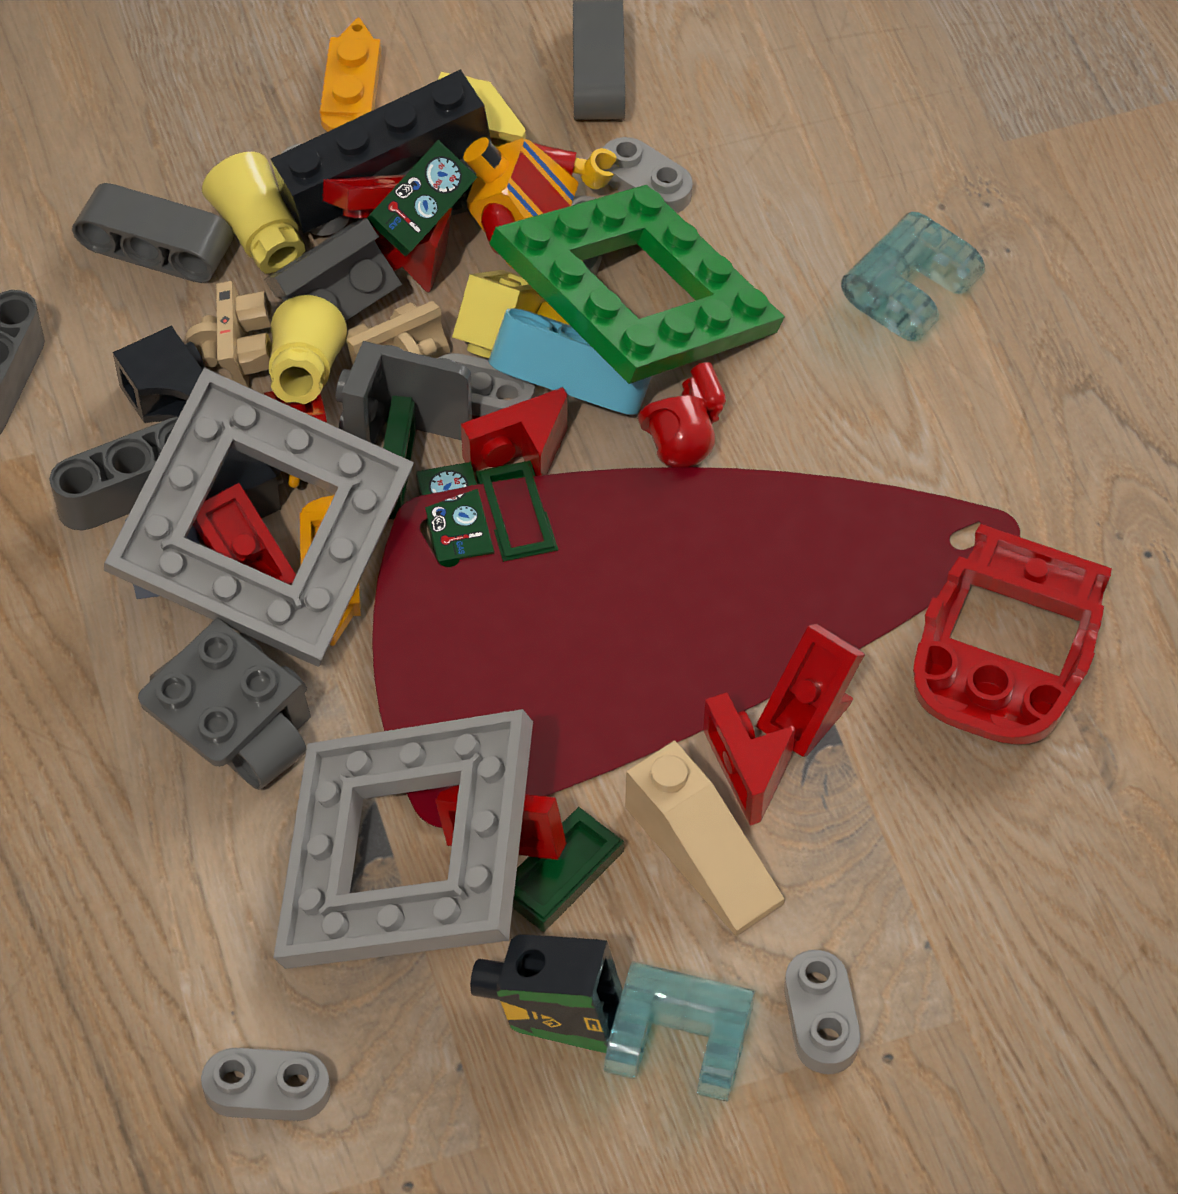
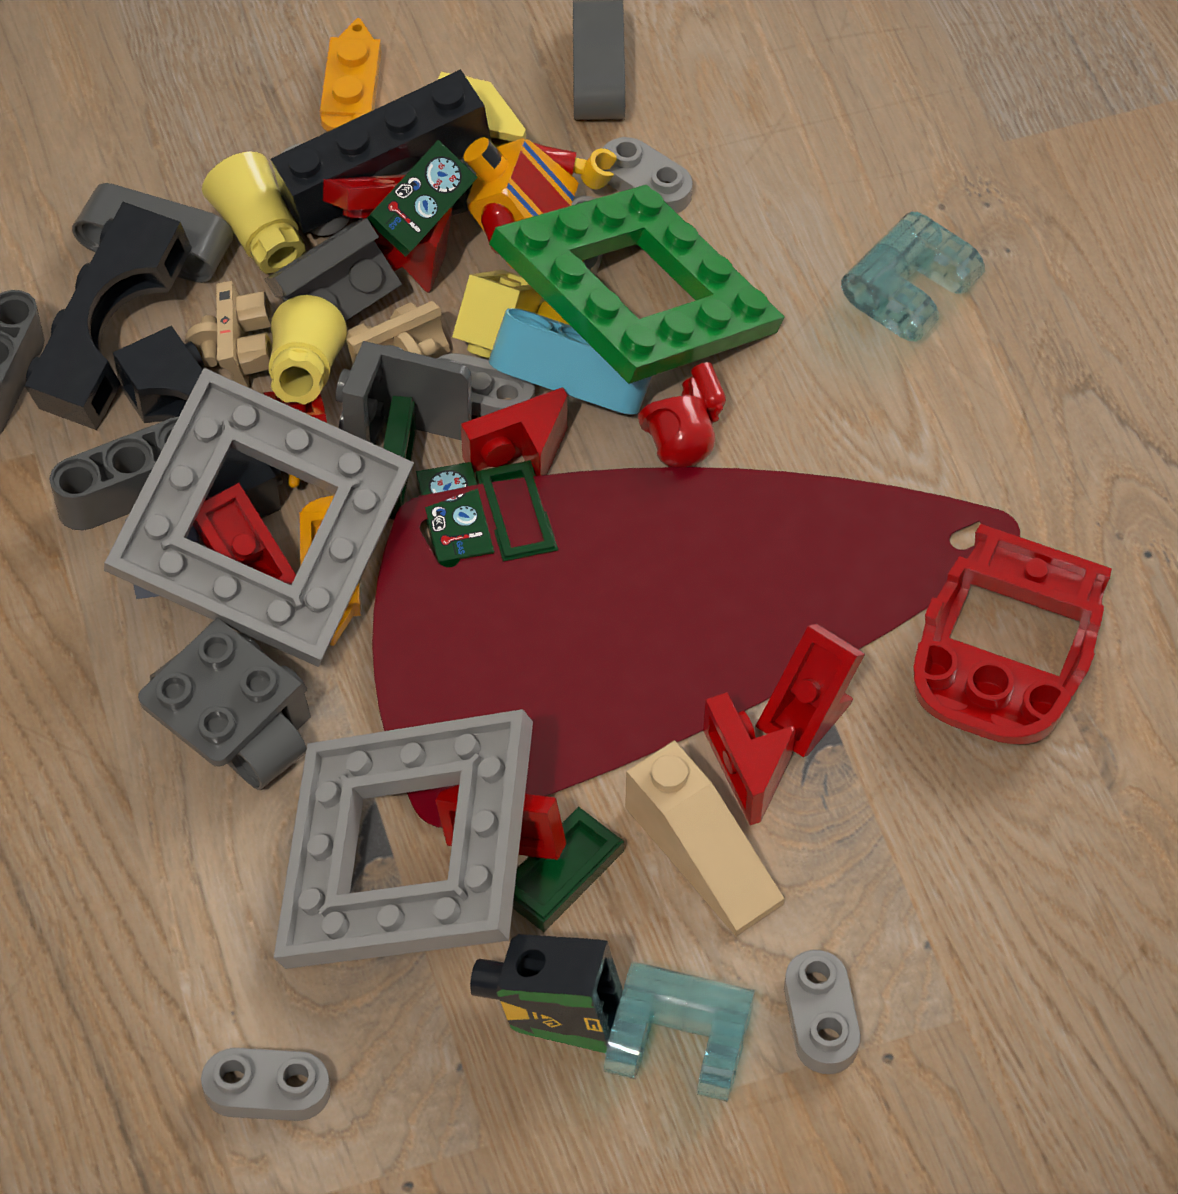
(135, 258): none -> black arch

